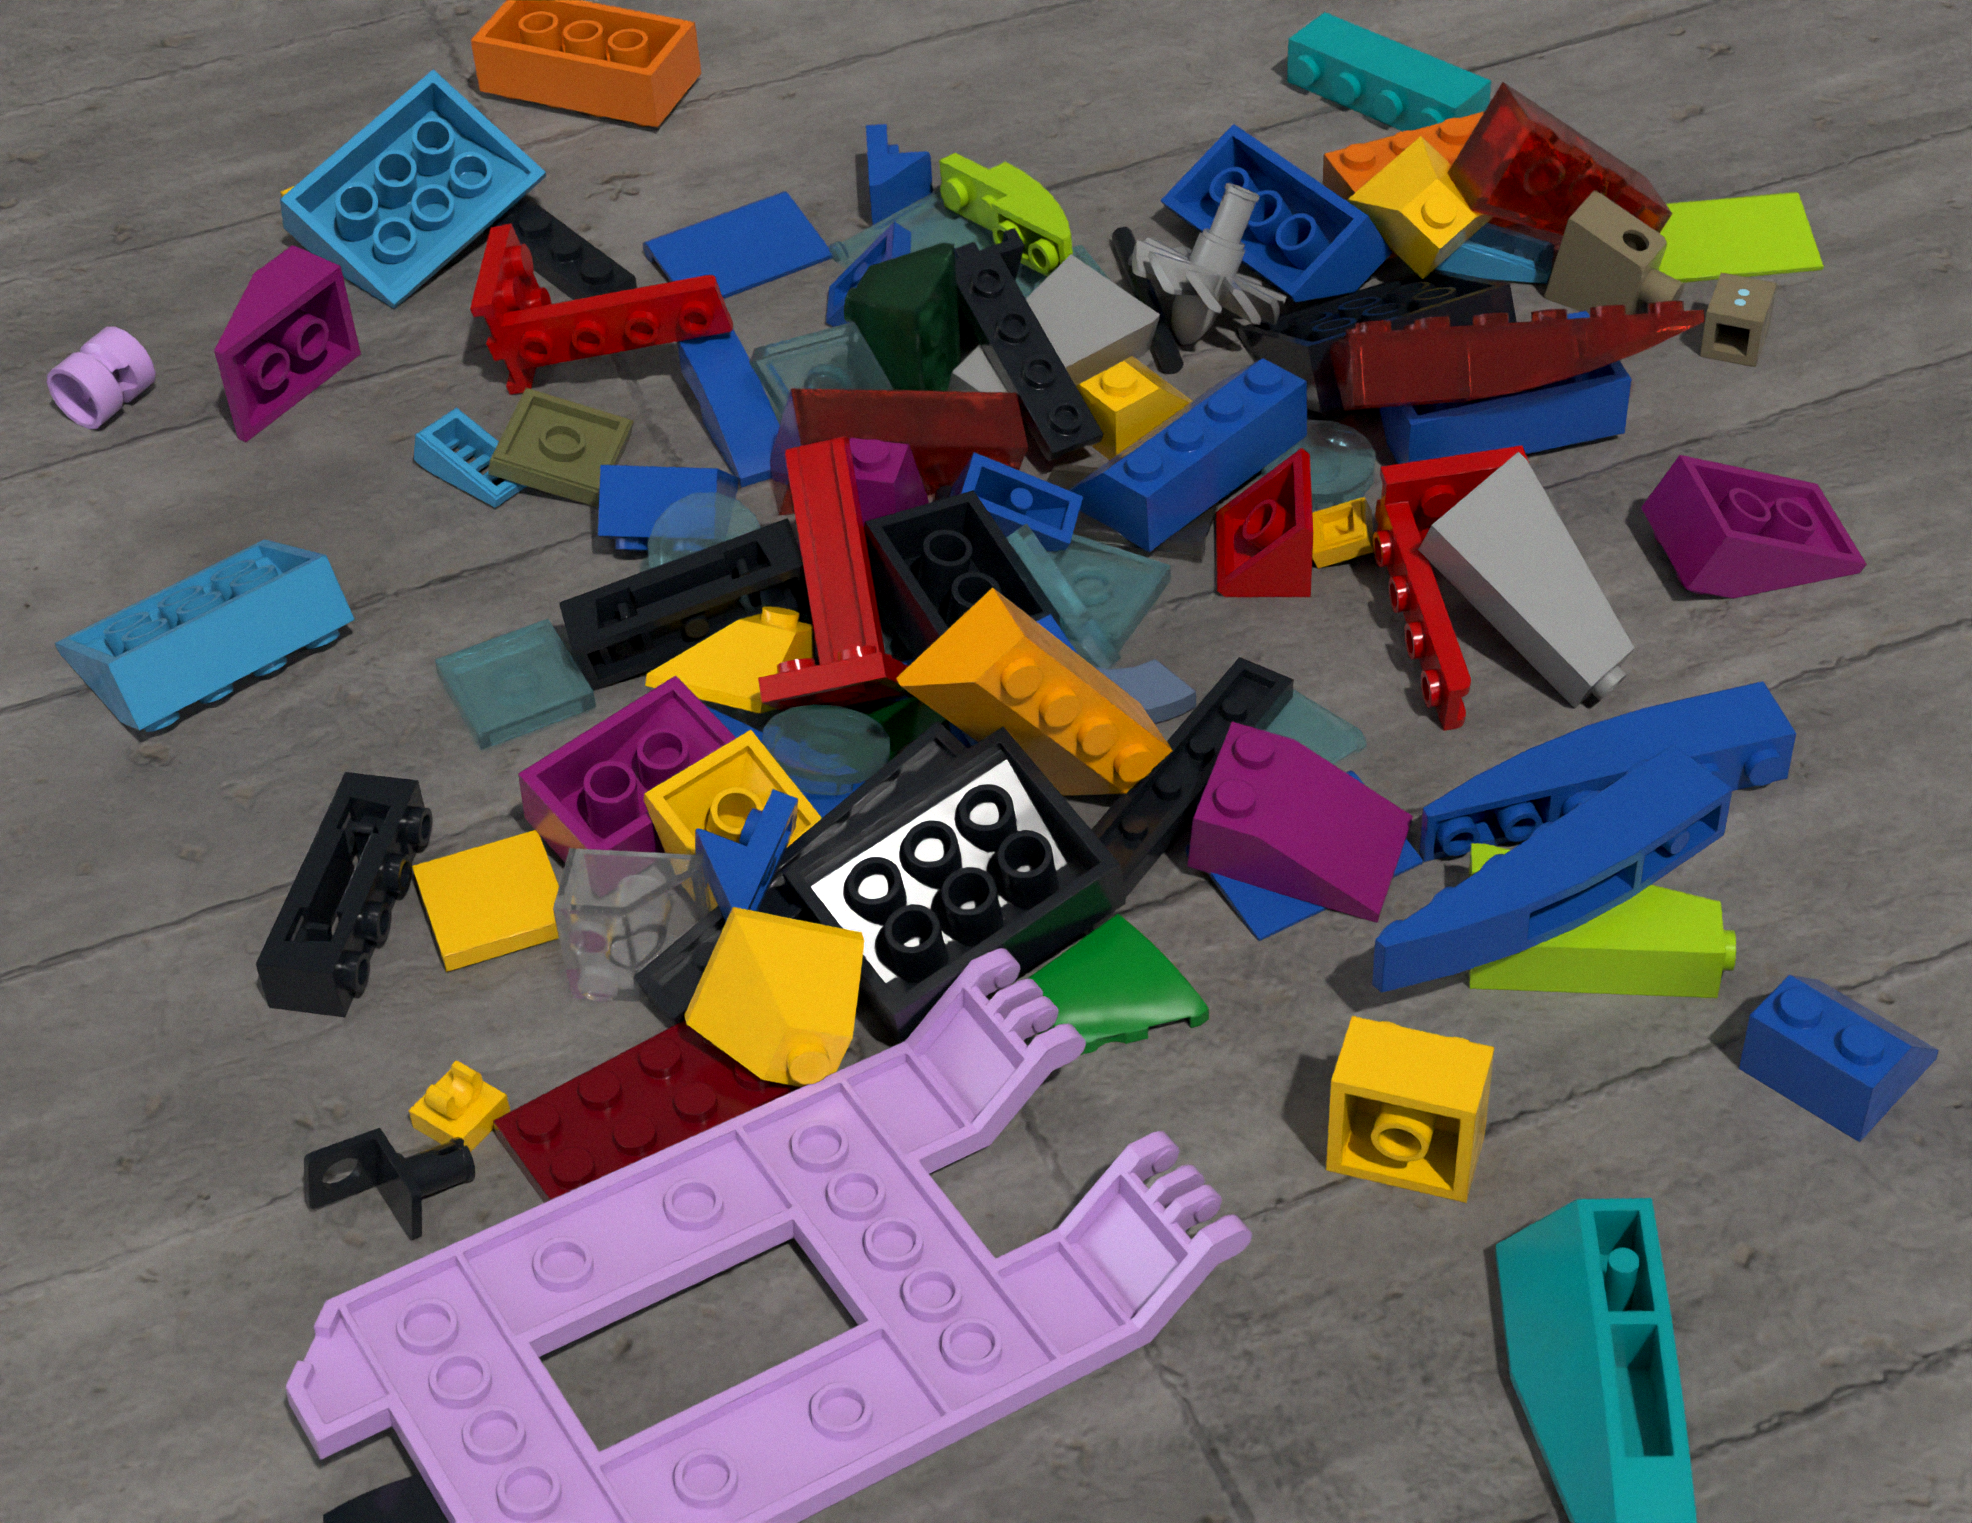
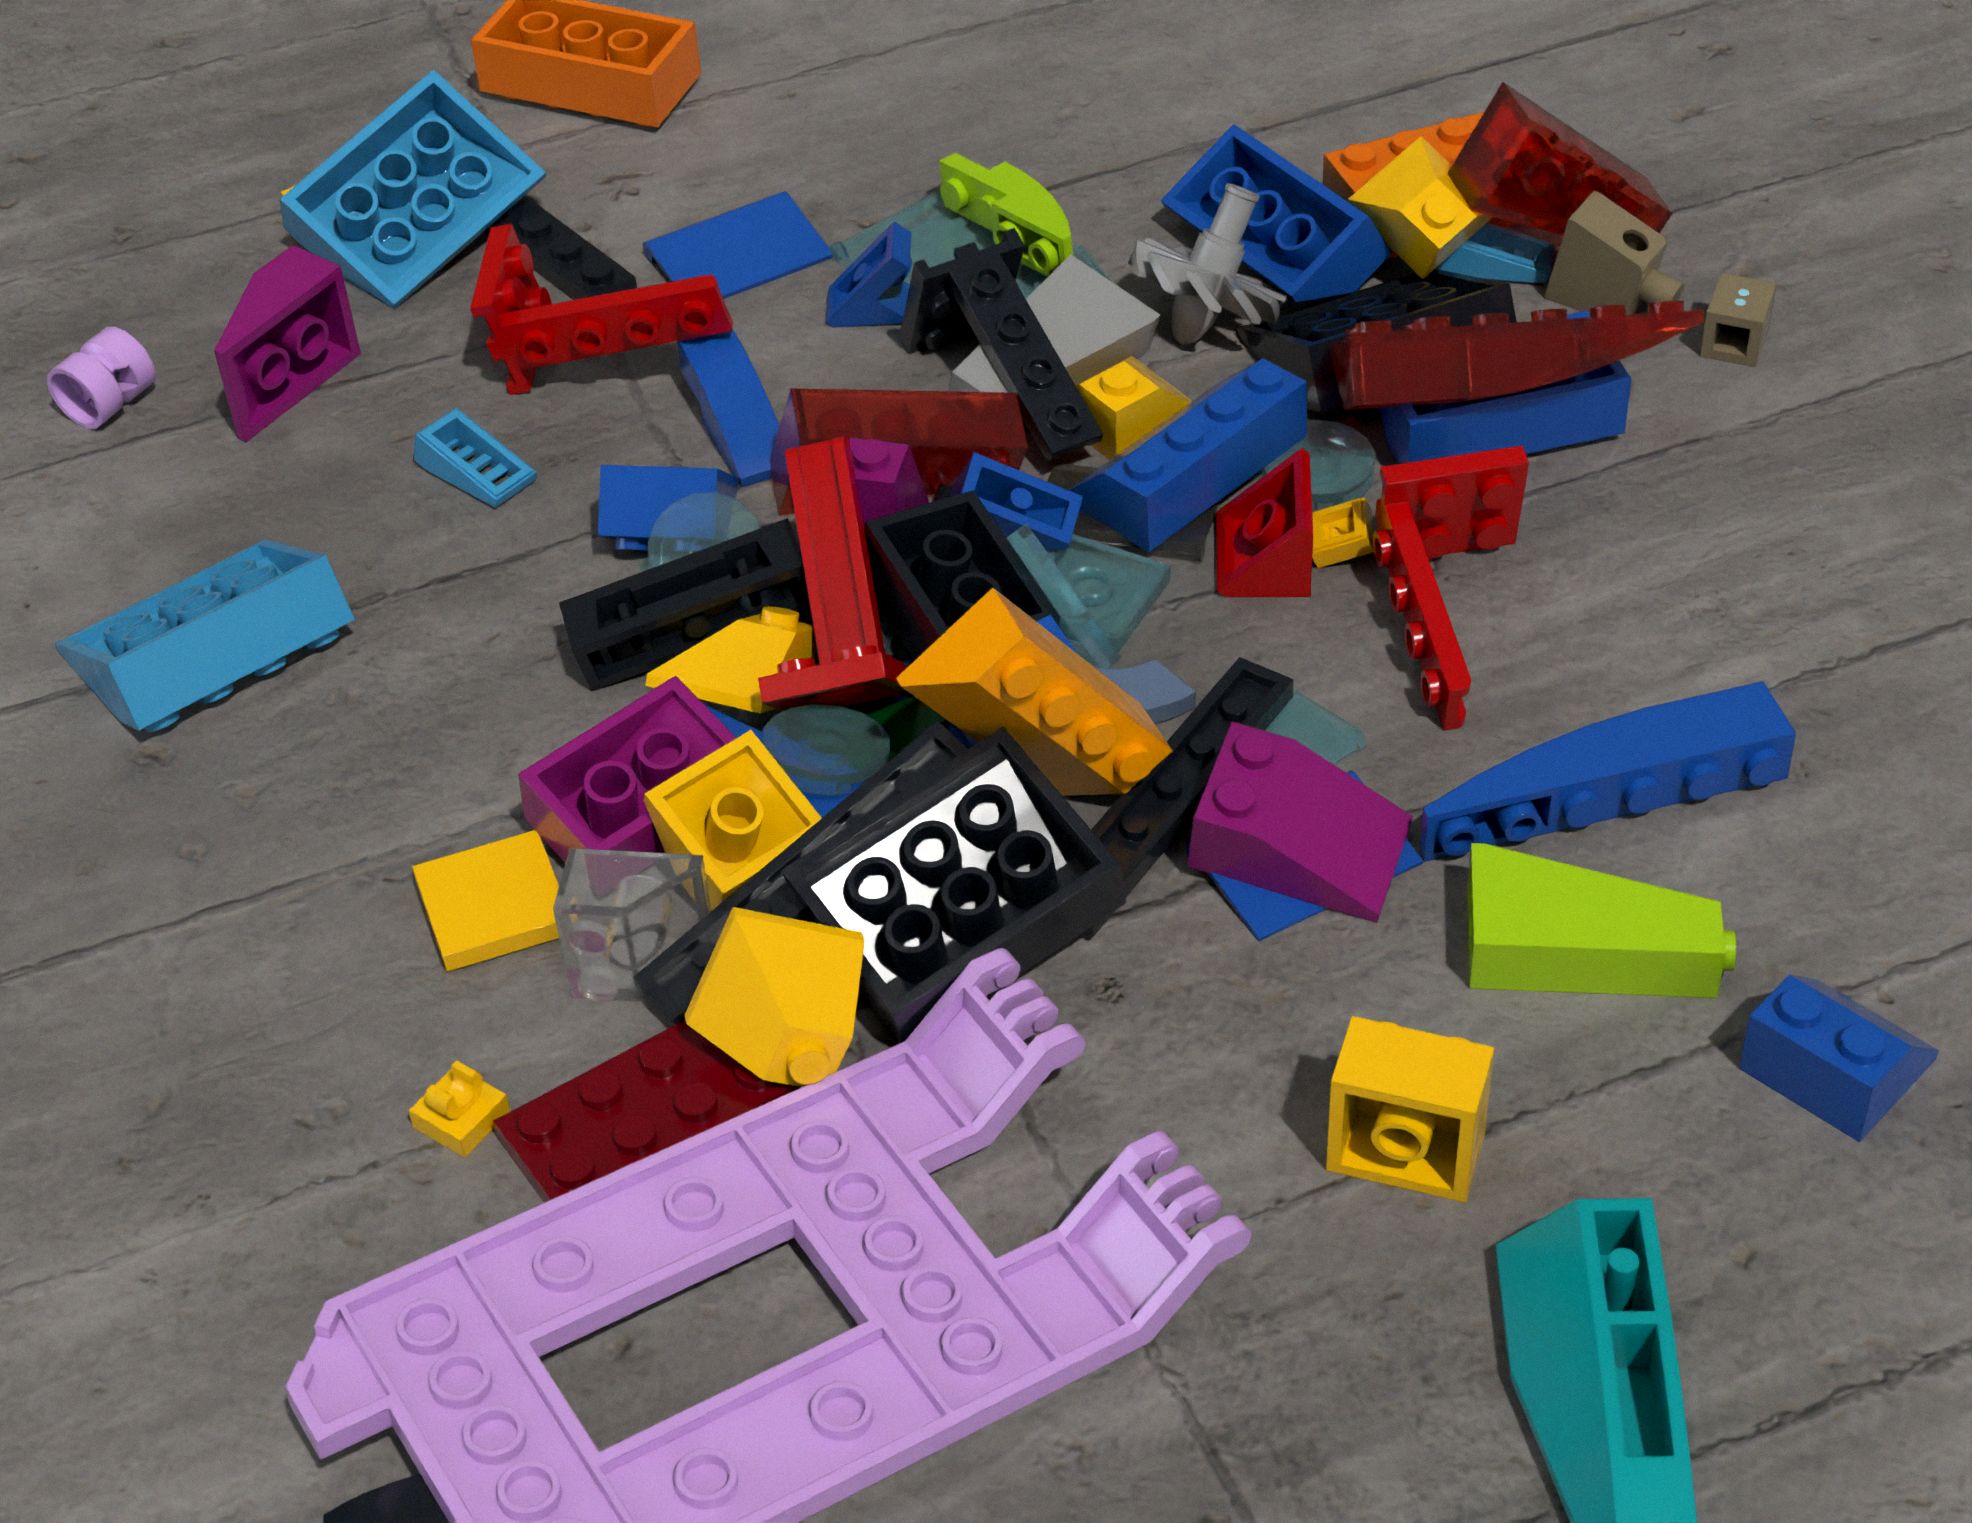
(323, 969): black brick -> none
(397, 1178): black bracket -> none
(515, 684): clear light blue tile -> none
(559, 446): olive tile -> none
(743, 870): blue slope -> none
(818, 360): clear light blue tile -> none
(893, 176): blue slope -> none
(910, 317): clear green slope -> none
(1117, 987): green slope -> none
(1143, 290): black bar -> none
(1381, 76): teal brick -> none
(1530, 582): light grey slope -> none
(1562, 873): blue slope -> none
(1738, 238): lime piece -> none
(1746, 530): magenta slope -> none

